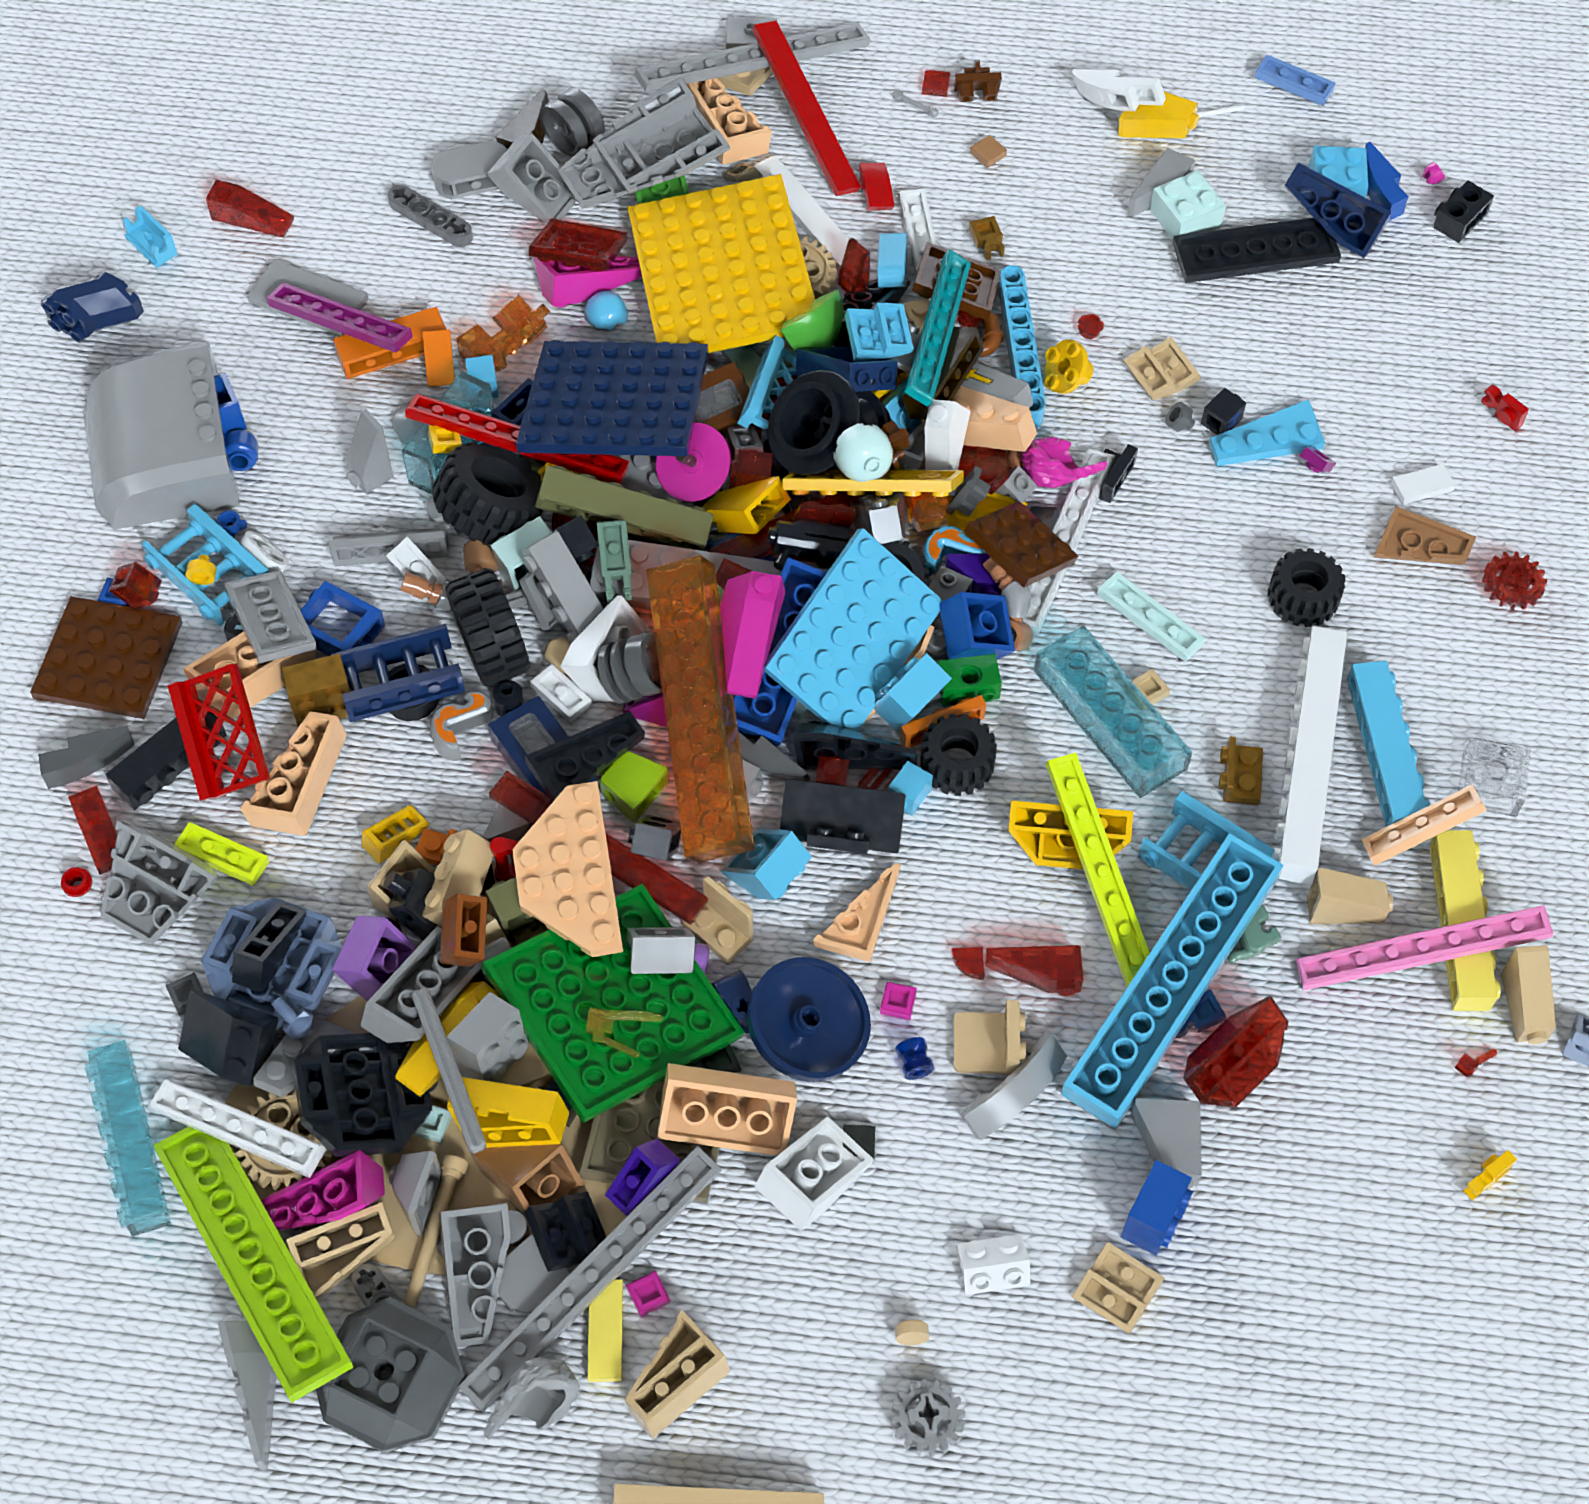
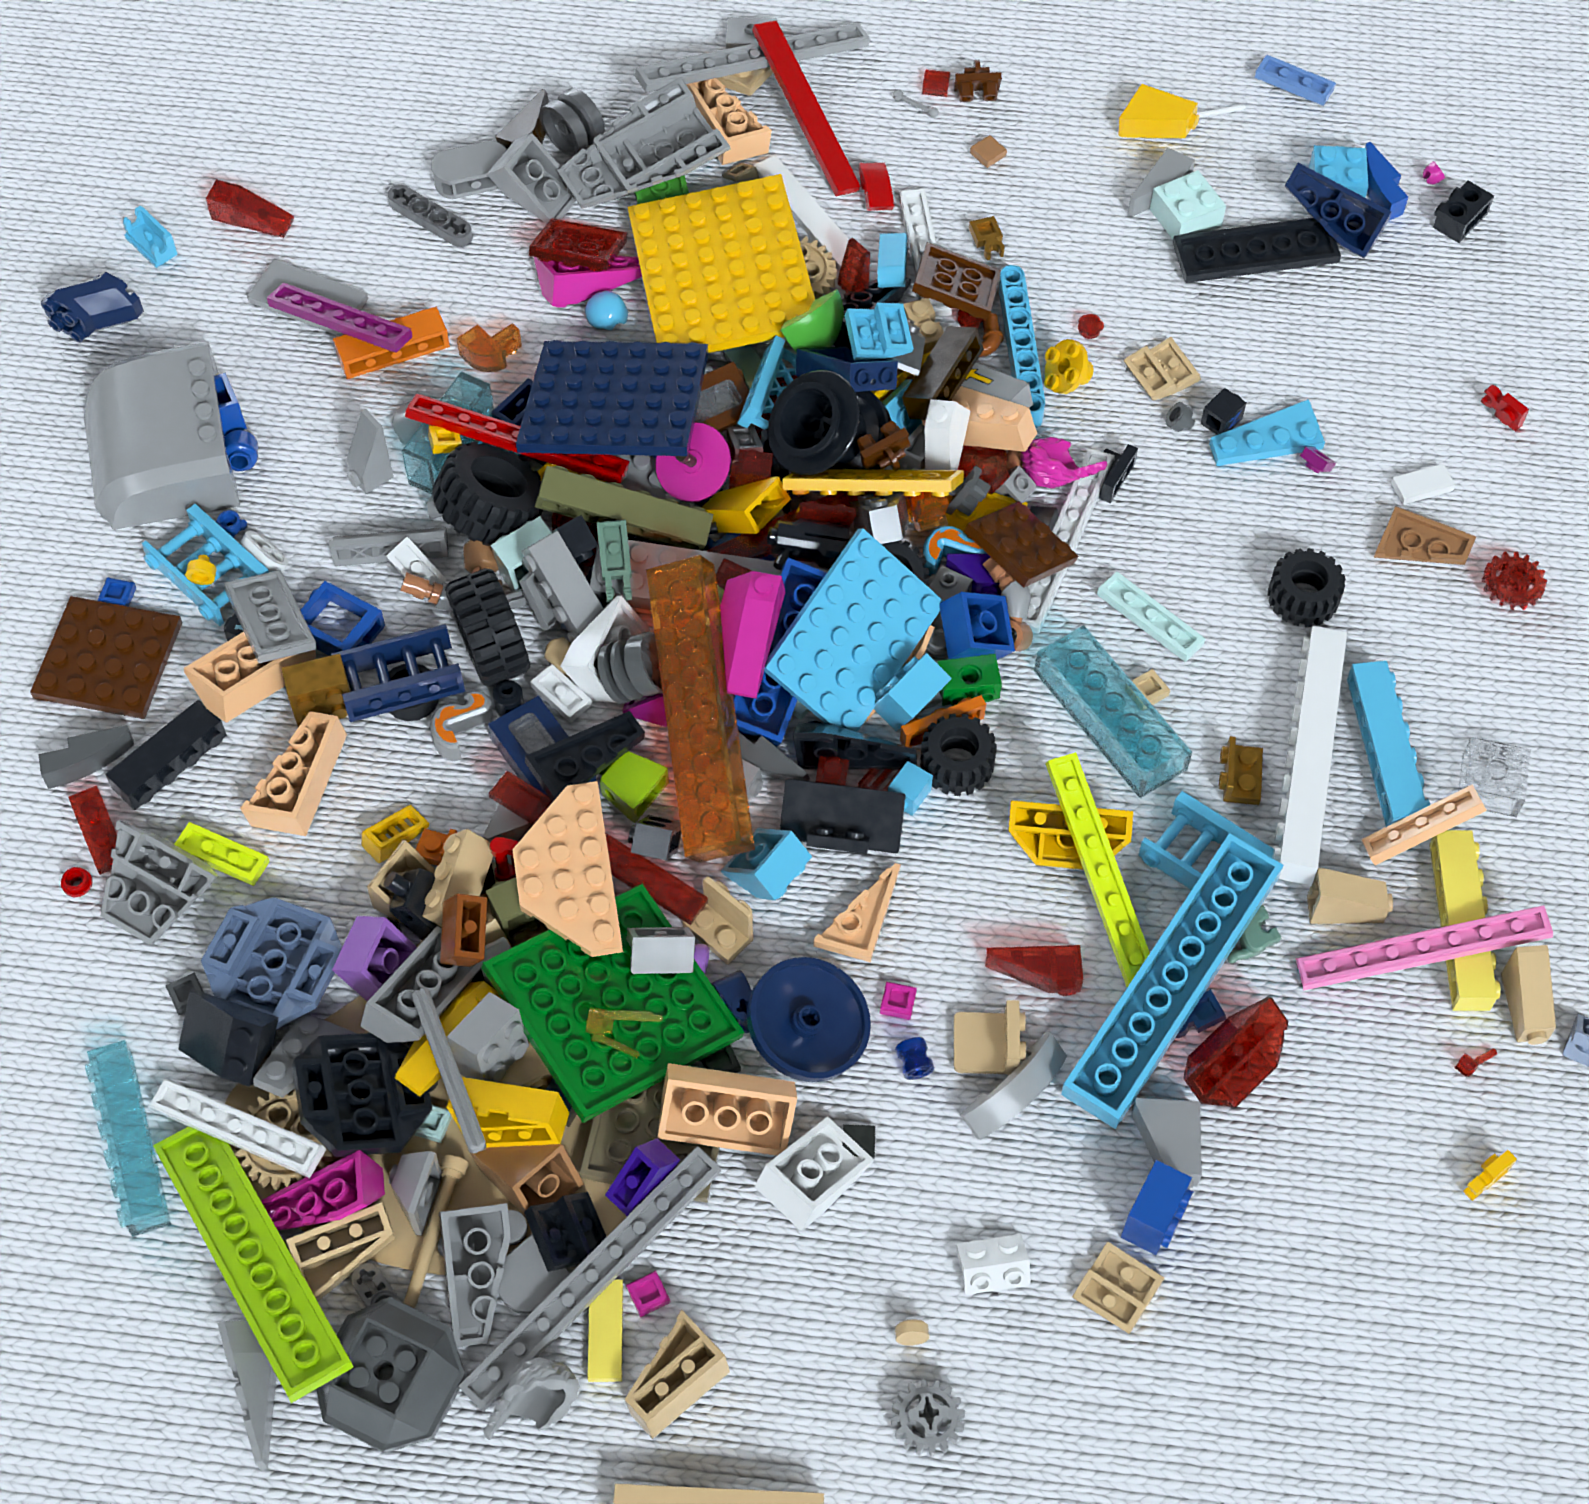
(135, 585): clear red brick -> none
(199, 745): red fence -> none
(266, 947): black slope -> none
(297, 1023): sand blue plate -> none
(438, 358): orange tile -> none
(483, 369): medium azure brick -> none
(528, 321): clear orange brick -> none
(863, 453): light aqua cylinder -> none
(937, 328): teal tile -> none
(969, 961): clear red tile -> none
(1118, 92): white slope -> none

